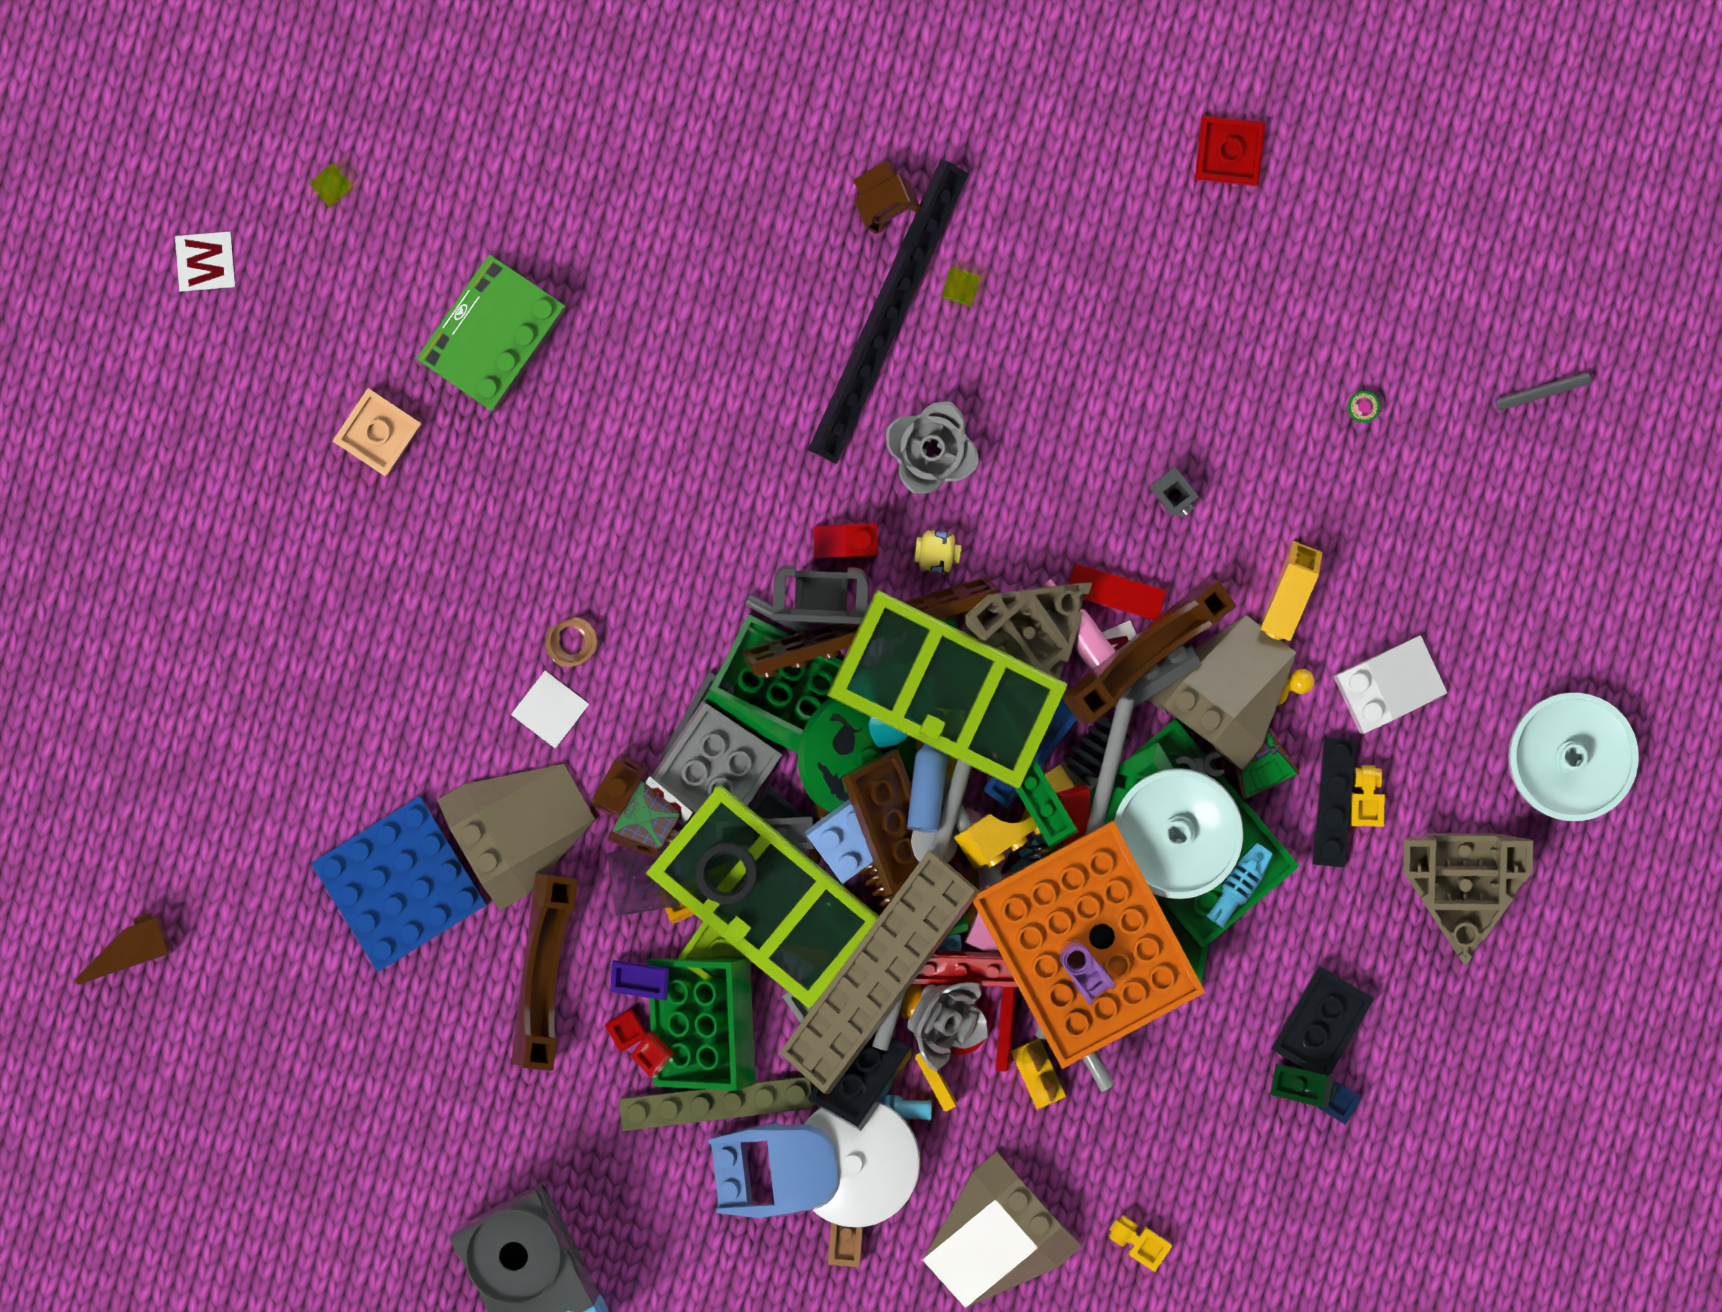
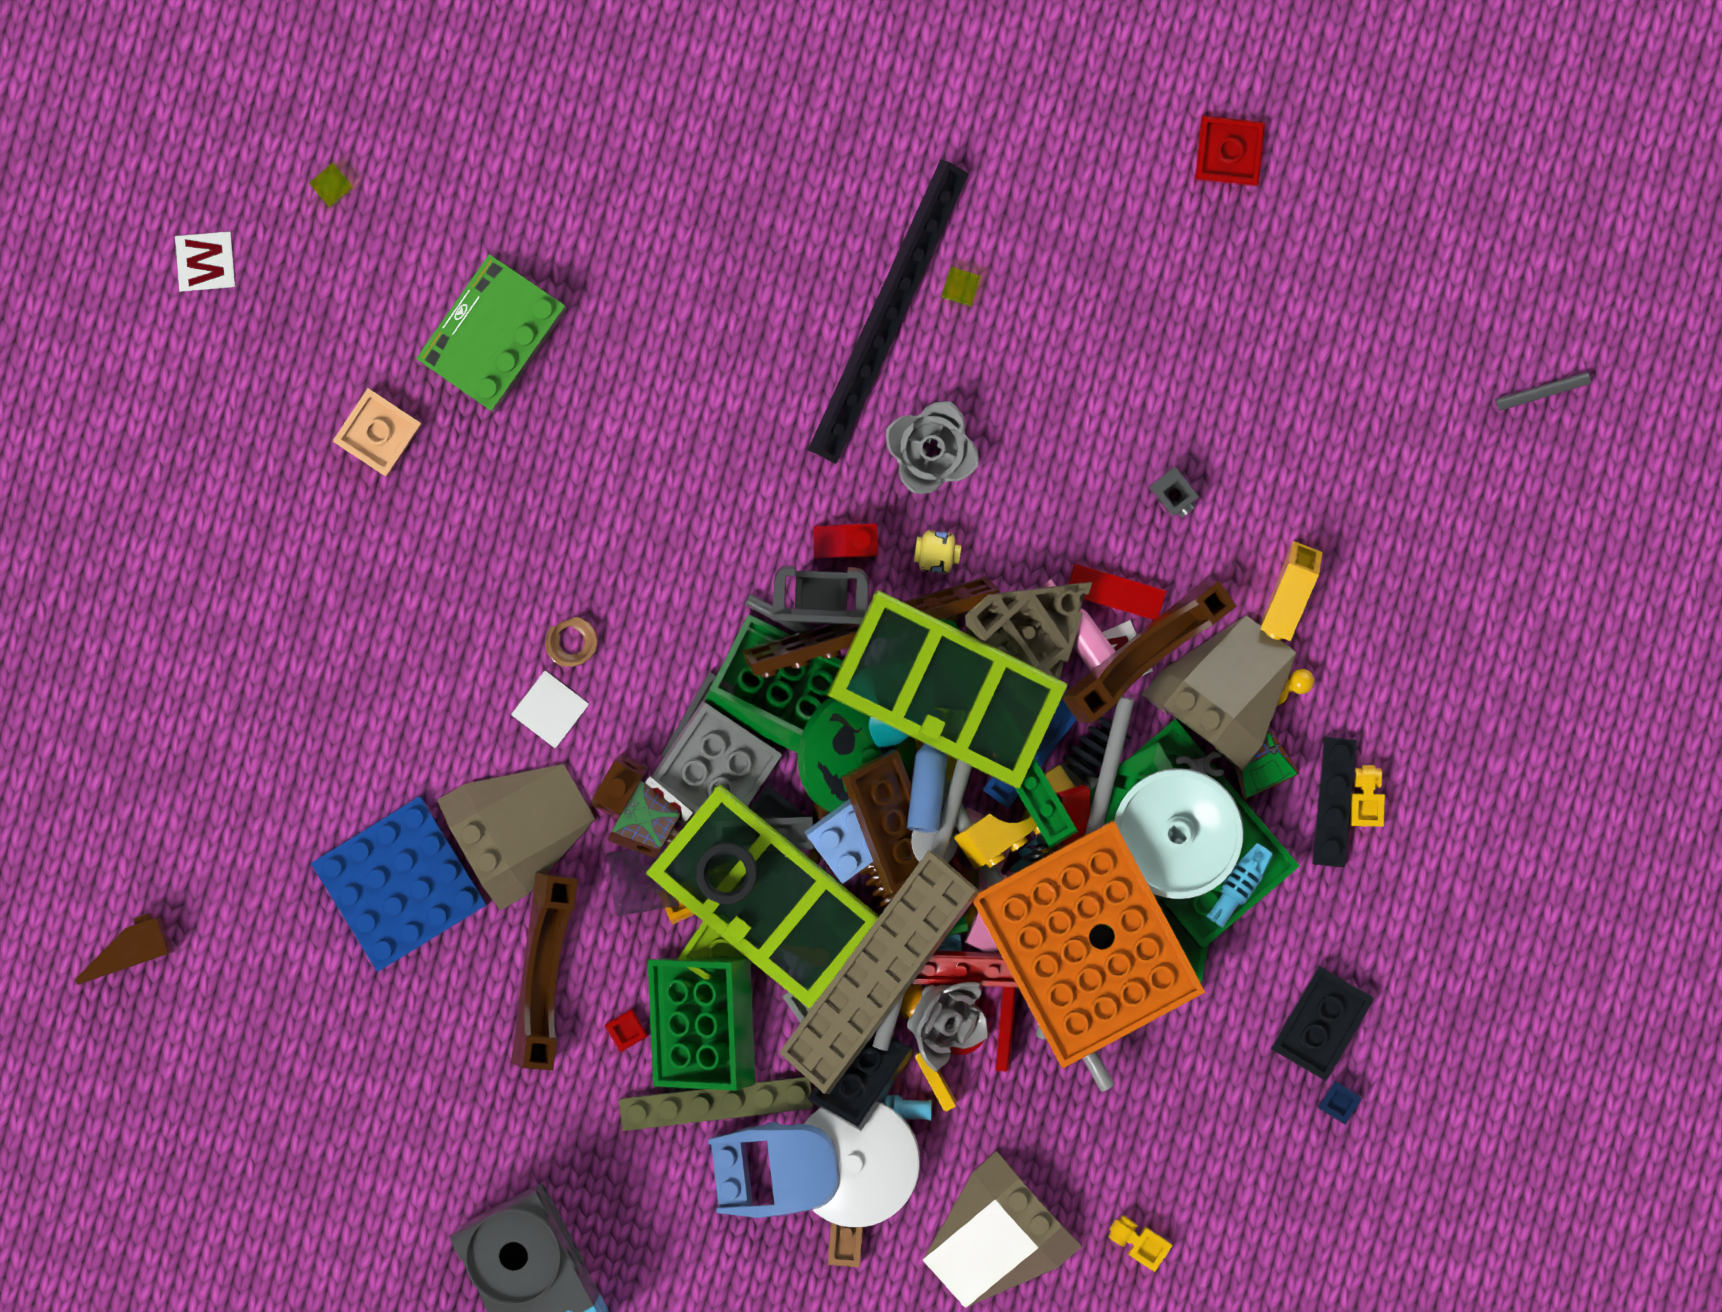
(639, 980): dark purple tile -> none
(652, 1054): red tile -> none
(883, 196): reddish brown piece -> none
(1038, 1073): yellow tile -> none
(1089, 975): medium lavender piece -> none
(1164, 673): dark grey plate -> none
(1302, 1086): dark green plate -> none
(1363, 407): tile -> none
(1390, 684): white slope -> none
(1467, 881): dark tan wedge -> none
(1573, 756): light aqua dish -> none

